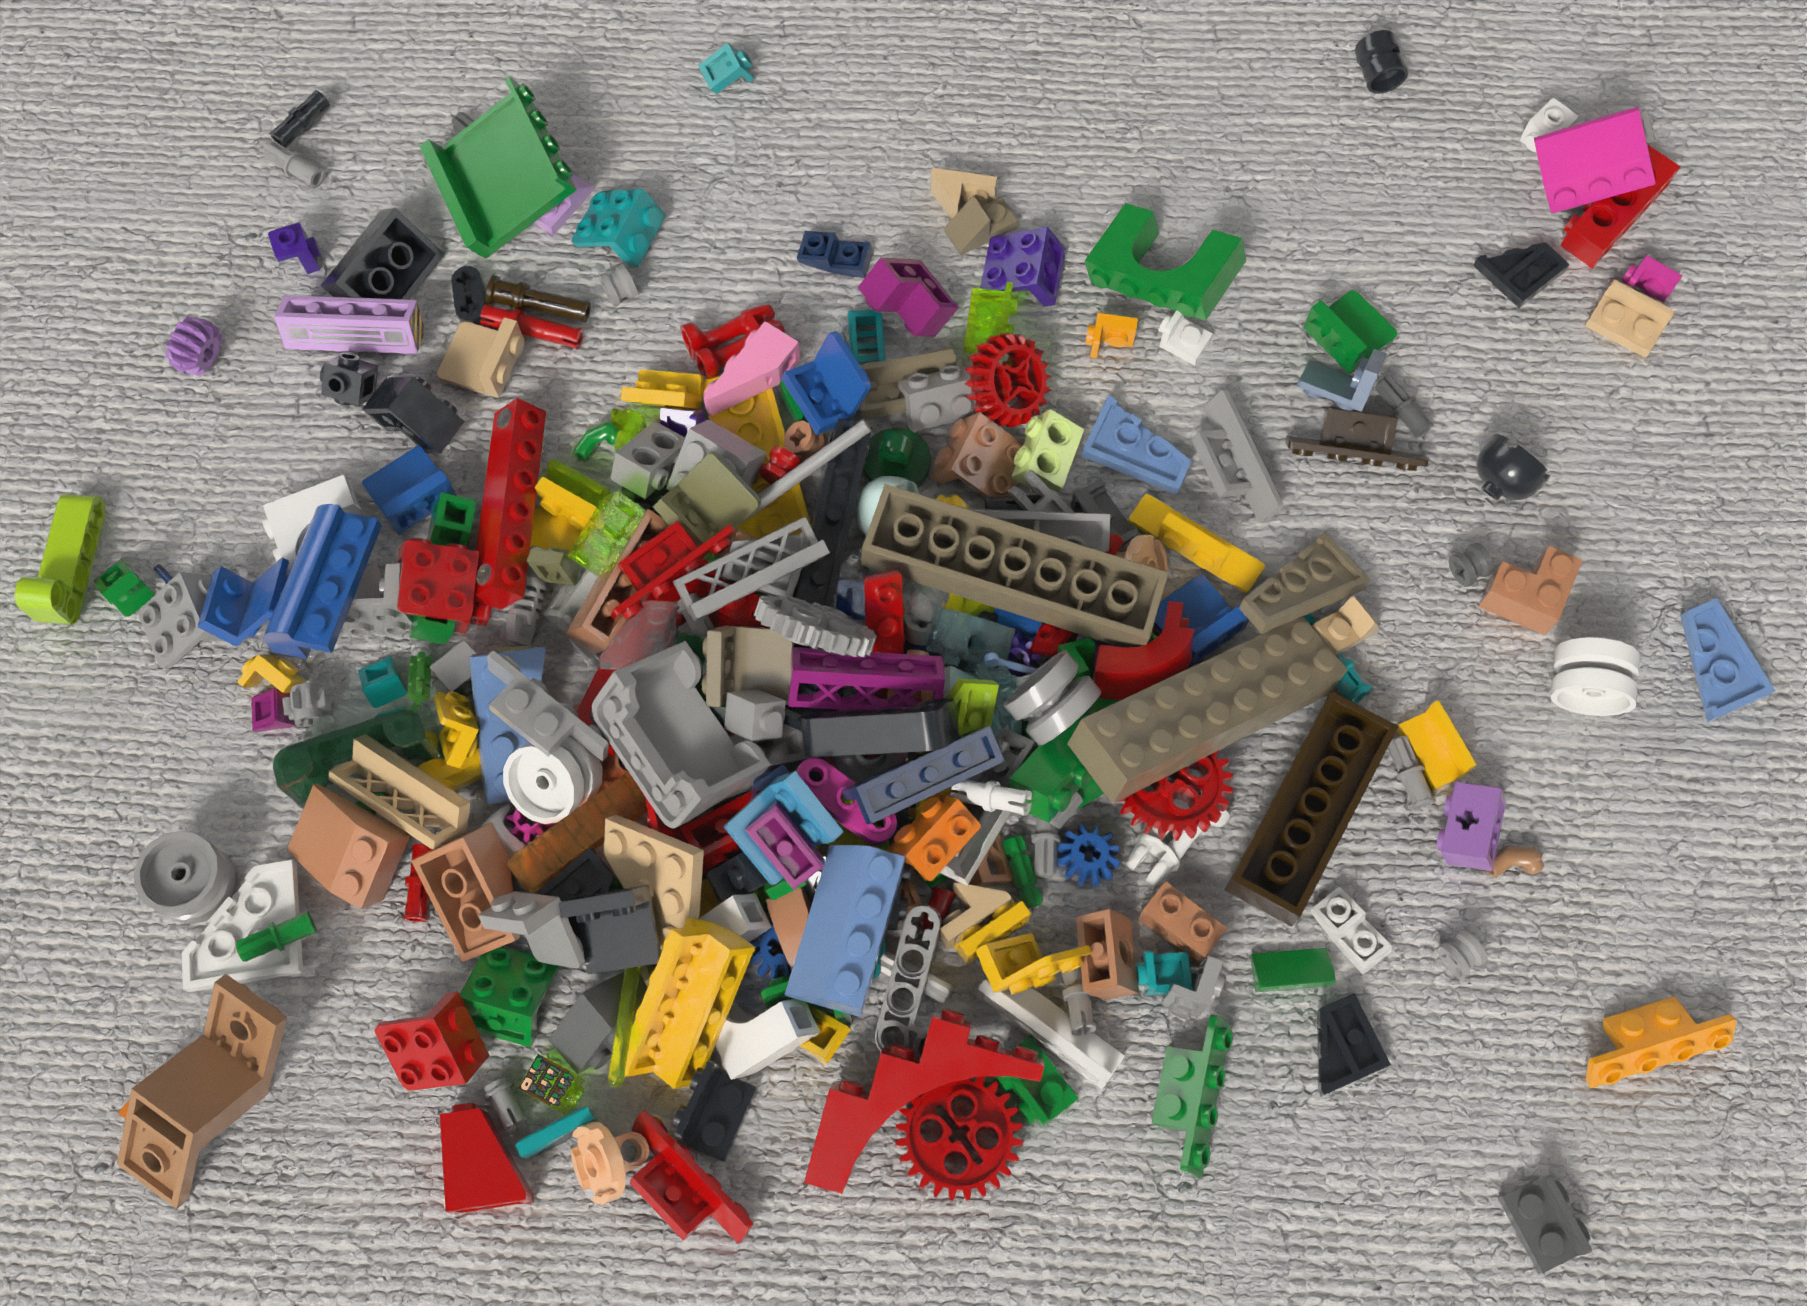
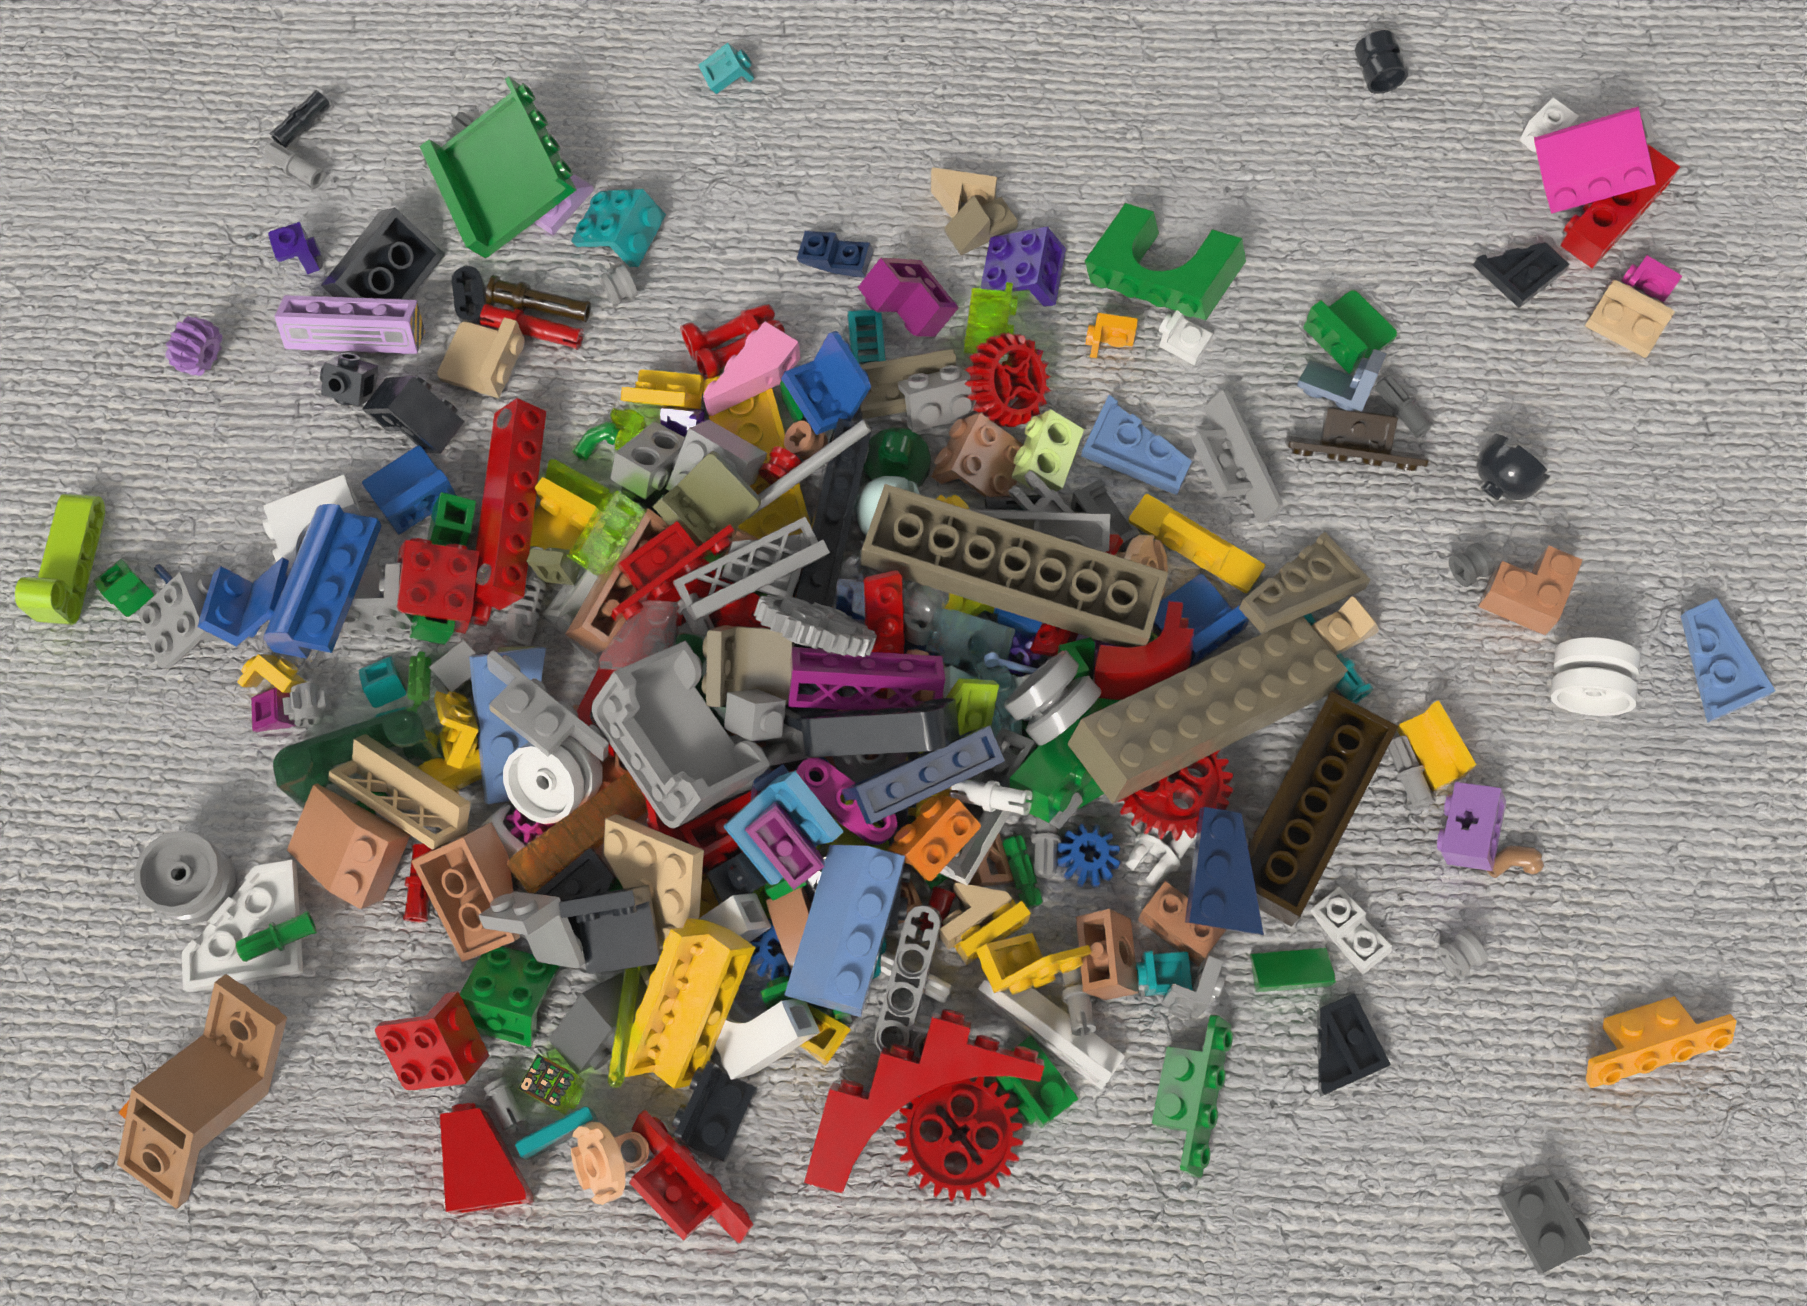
(1222, 876): none -> dark blue wing

